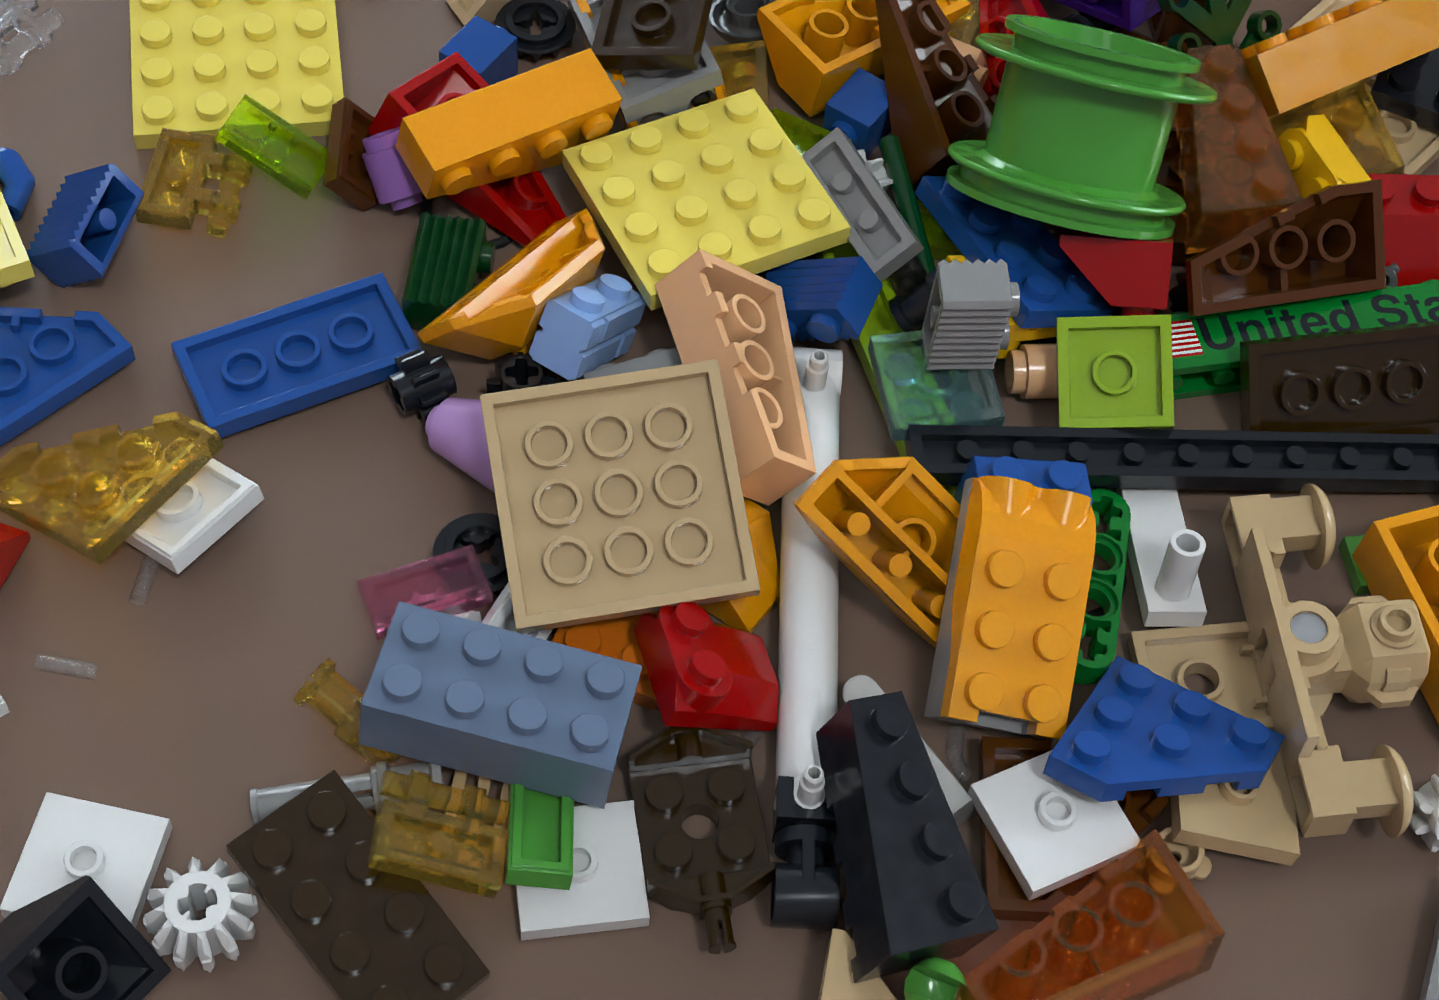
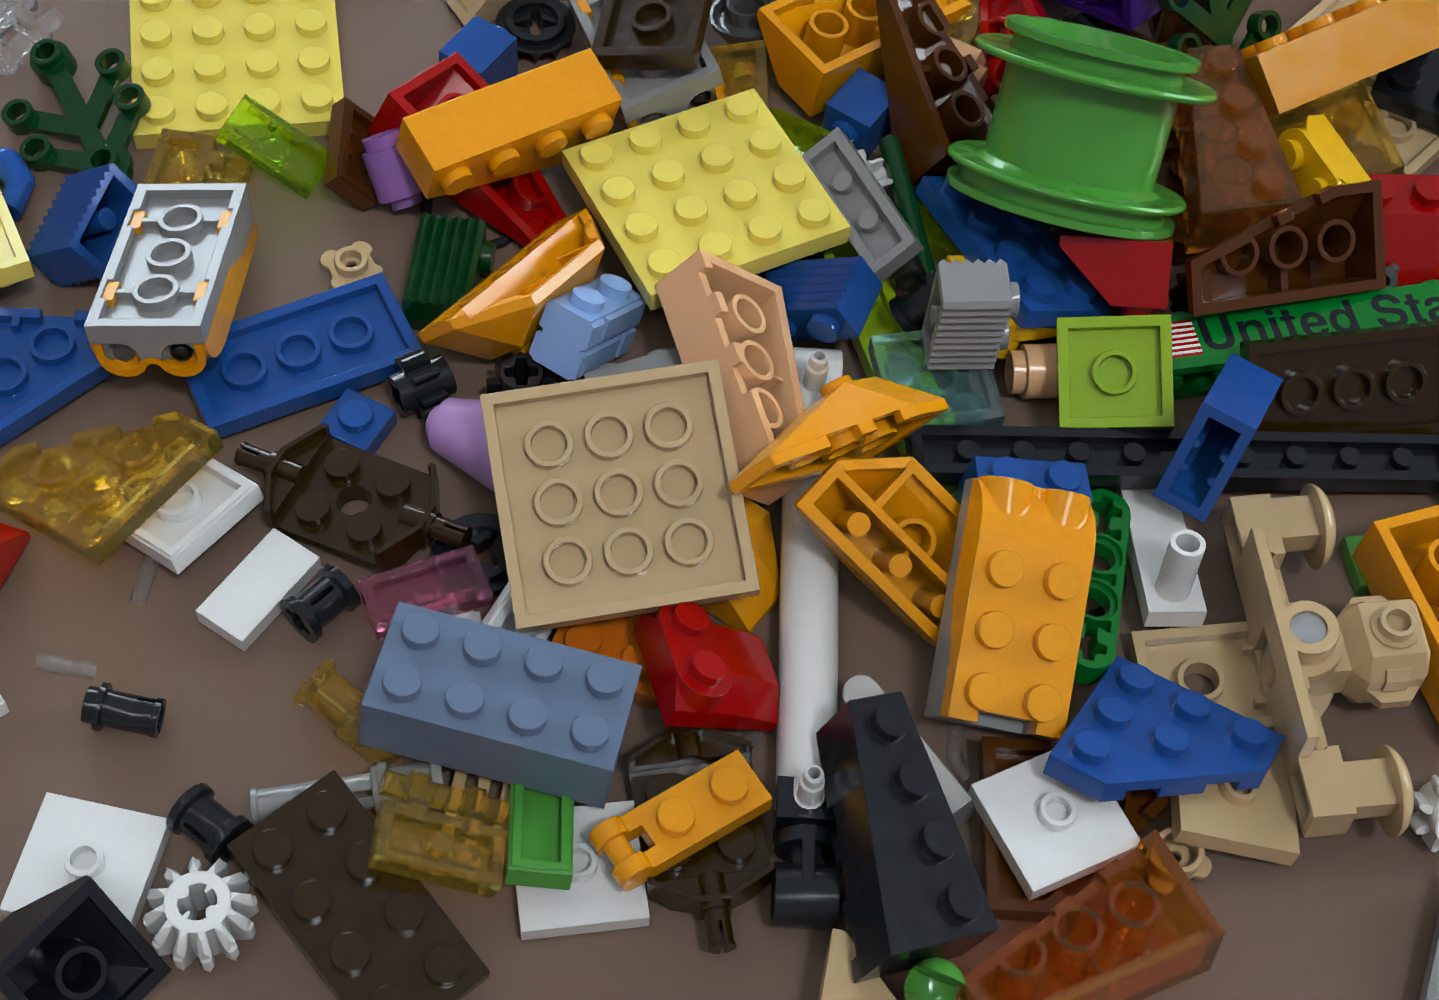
(56, 67): none -> dark green plant
(122, 711): none -> black pin
(173, 278): none -> light grey piece
(206, 822): none -> black bush
(253, 590): none -> white tile
(319, 475): none -> dark brown plate
(320, 603): none -> black bush
(356, 255): none -> tan plate
(360, 421): none -> blue plate
(681, 820): none -> light orange plate
(847, 423): none -> light orange wedge
(1217, 437): none -> blue slope

